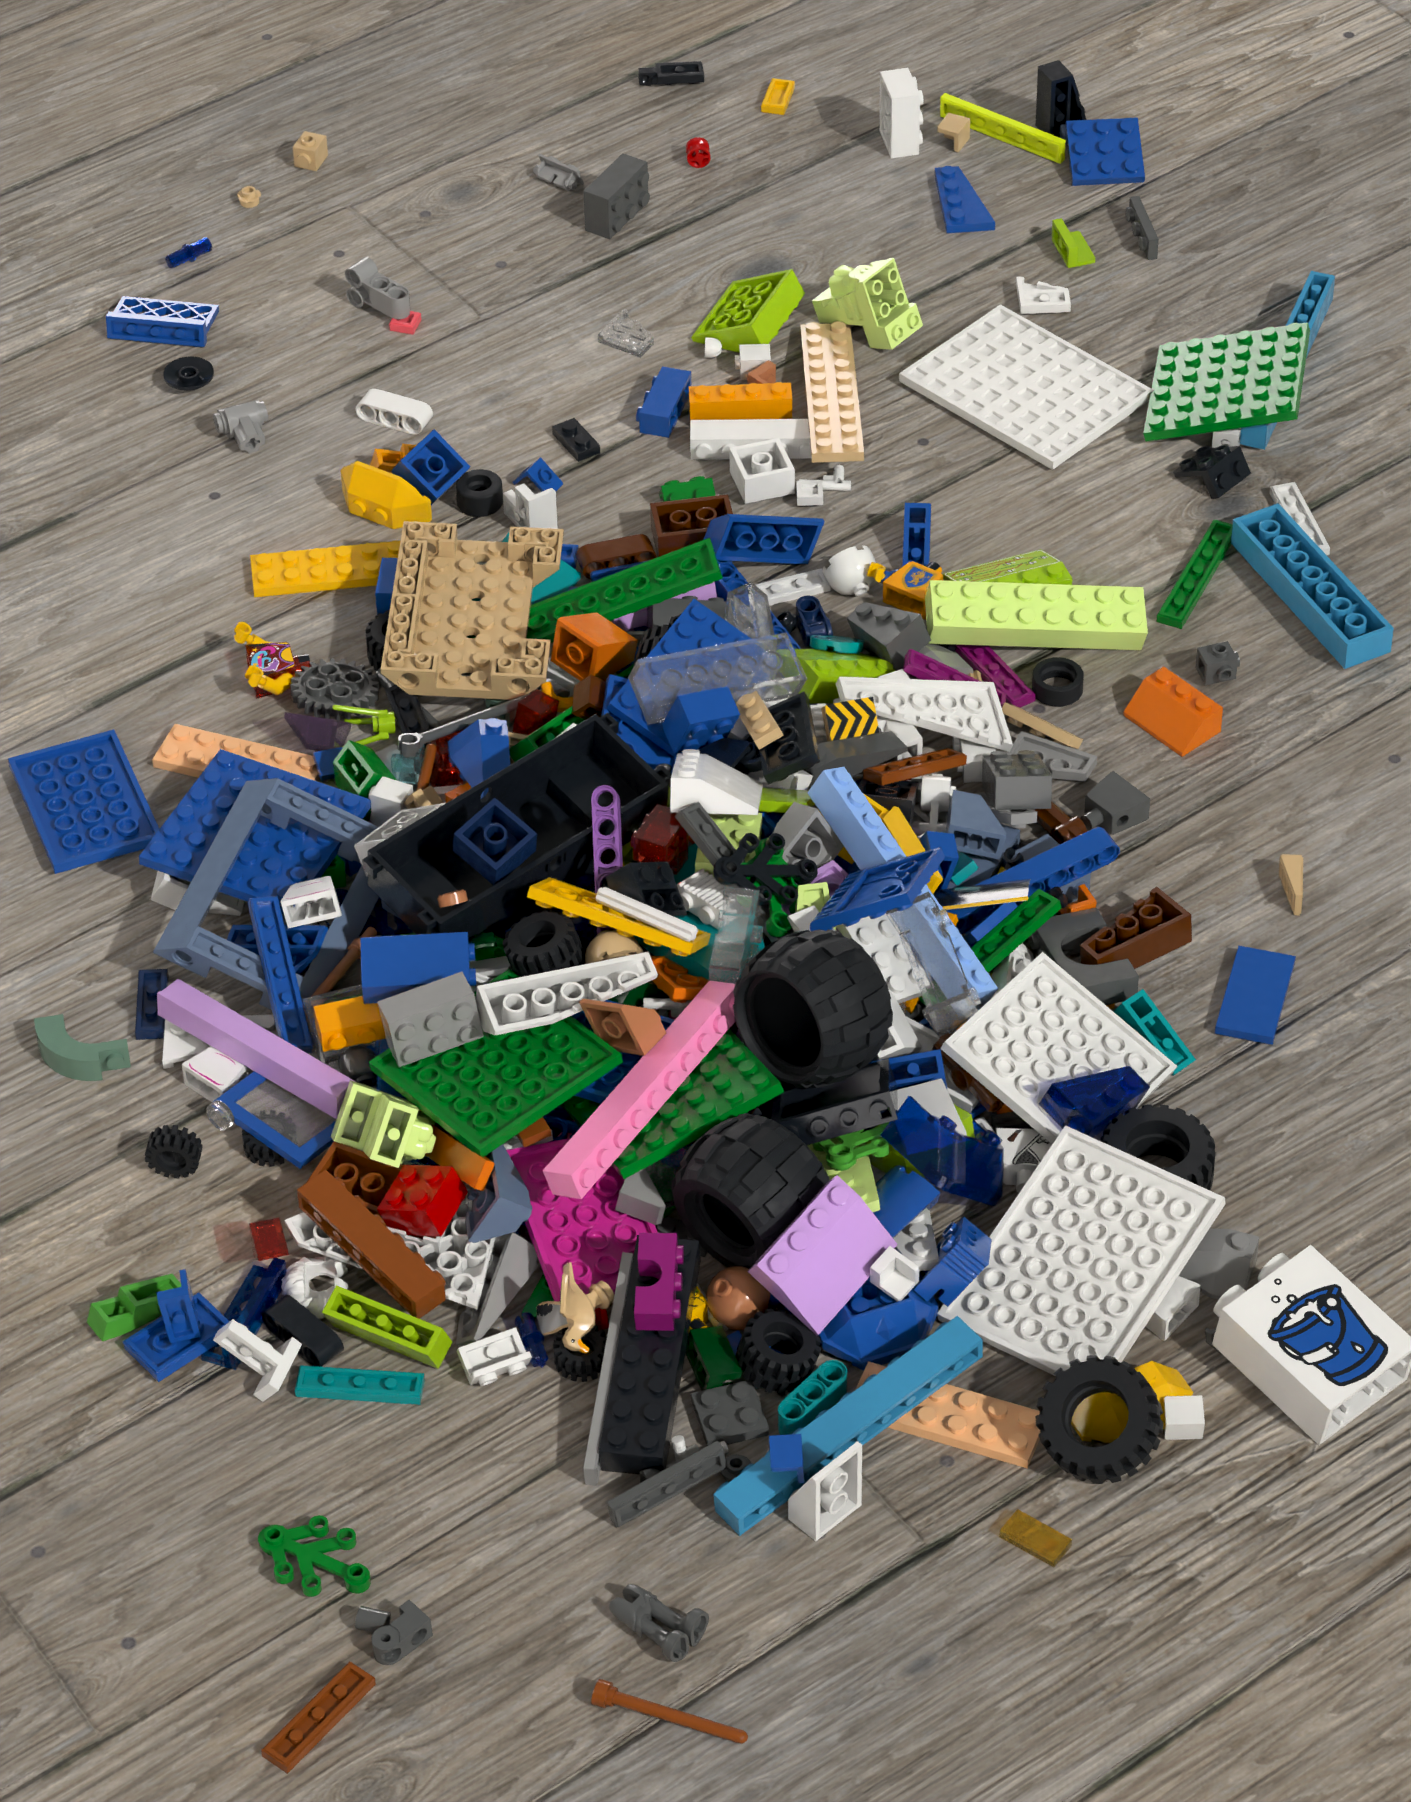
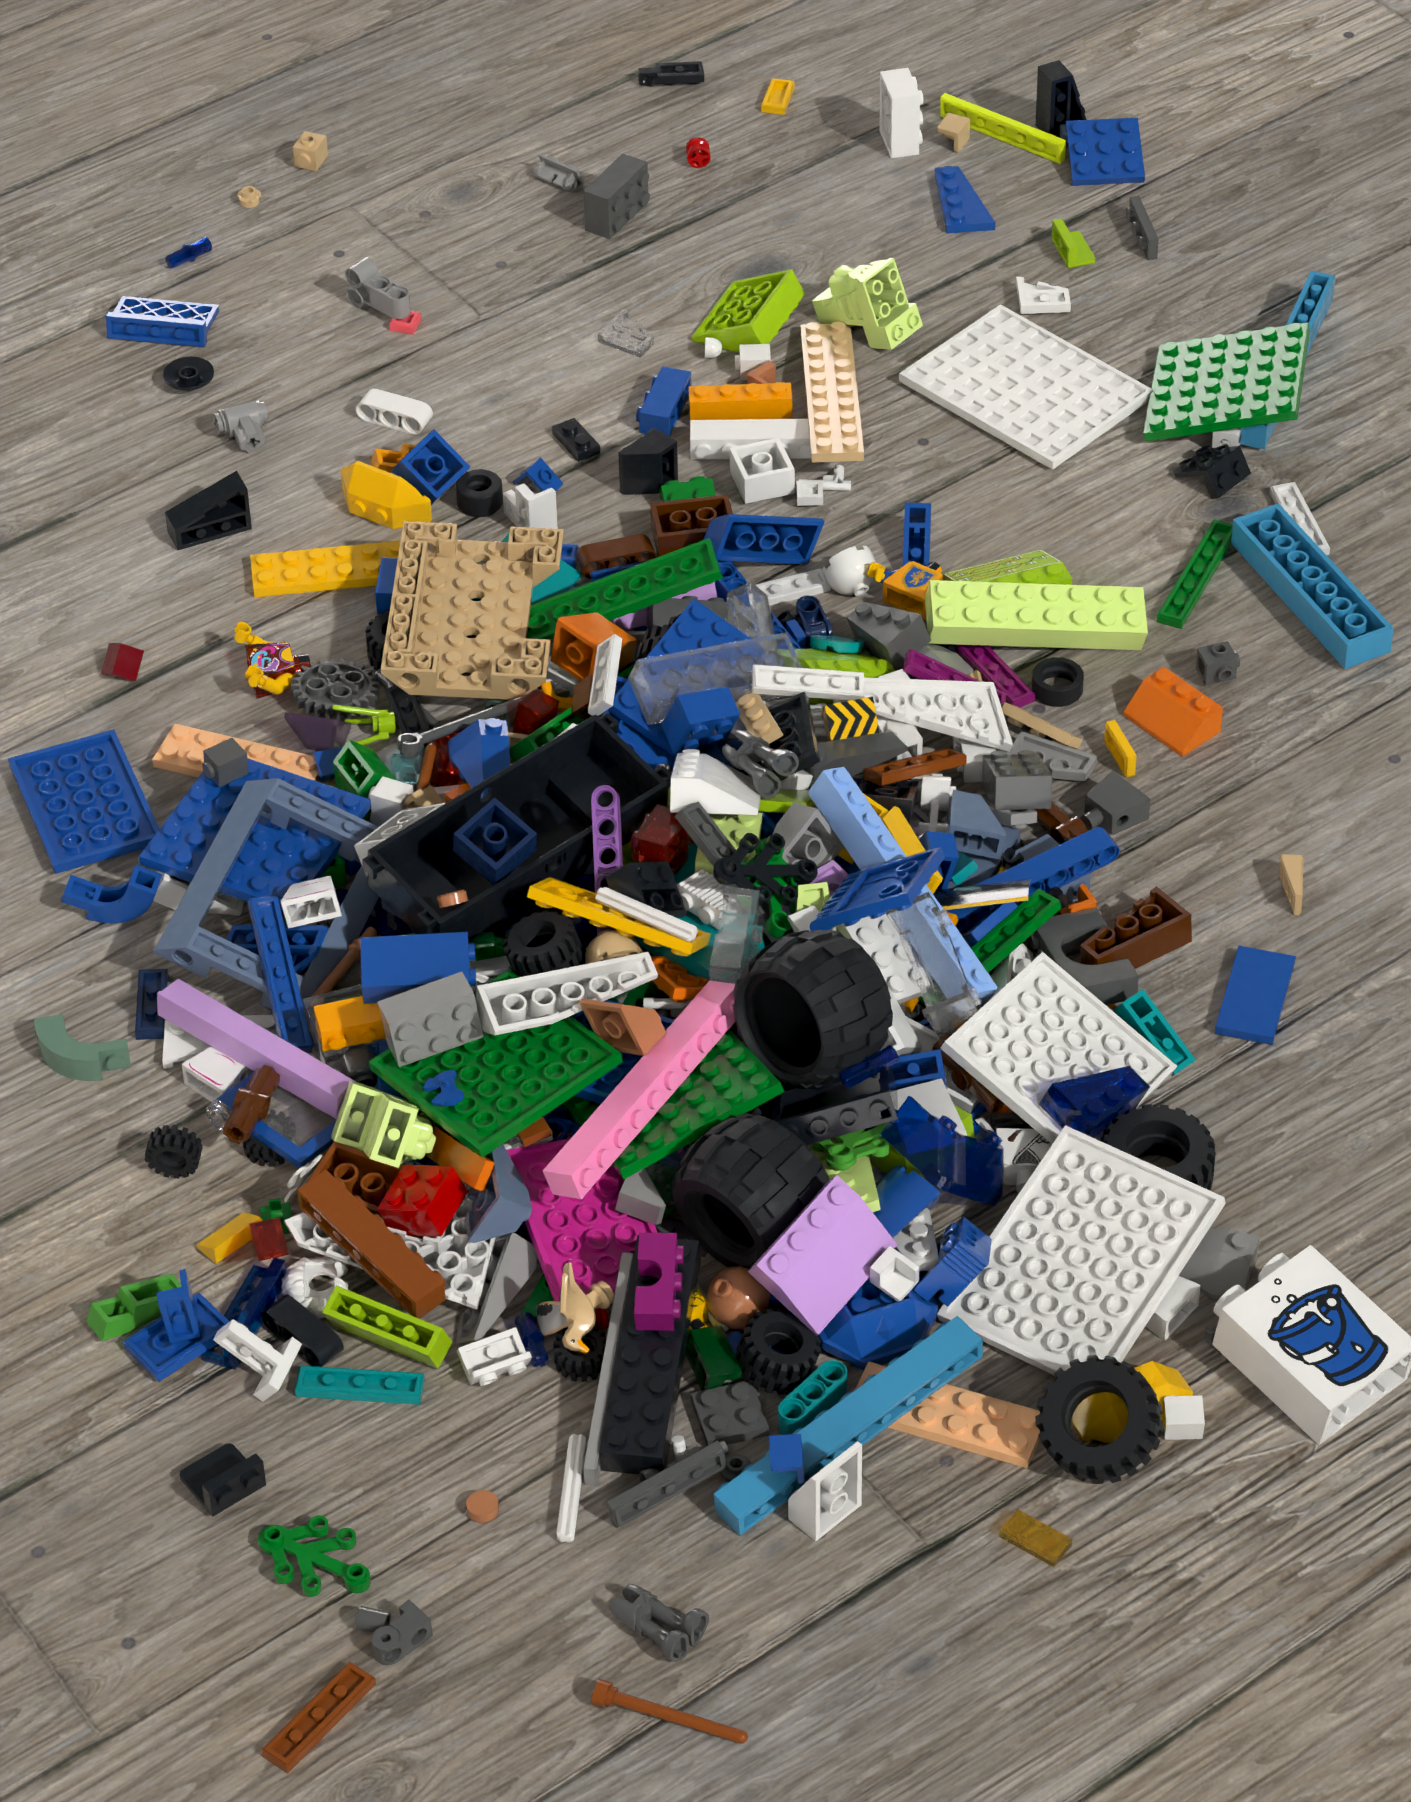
(114, 903): none -> blue arch
(122, 661): none -> dark red panel
(210, 514): none -> black wedge
(223, 1478): none -> black bracket
(225, 762): none -> dark grey brick
(228, 1238): none -> yellow slope
(251, 1104): none -> reddish brown piece
(277, 1210): none -> green tile
(301, 1176): none -> white plate
(450, 1094): none -> blue piece
(482, 1506): none -> nougat tile
(571, 1488): none -> white axle
(605, 675): none -> white tile
(648, 463): none -> black slope
(755, 750): none -> dark grey piece
(796, 633): none -> blue tile
(815, 682): none -> white tile
(869, 1067): none -> clear blue axle
(1120, 748): none -> yellow tile

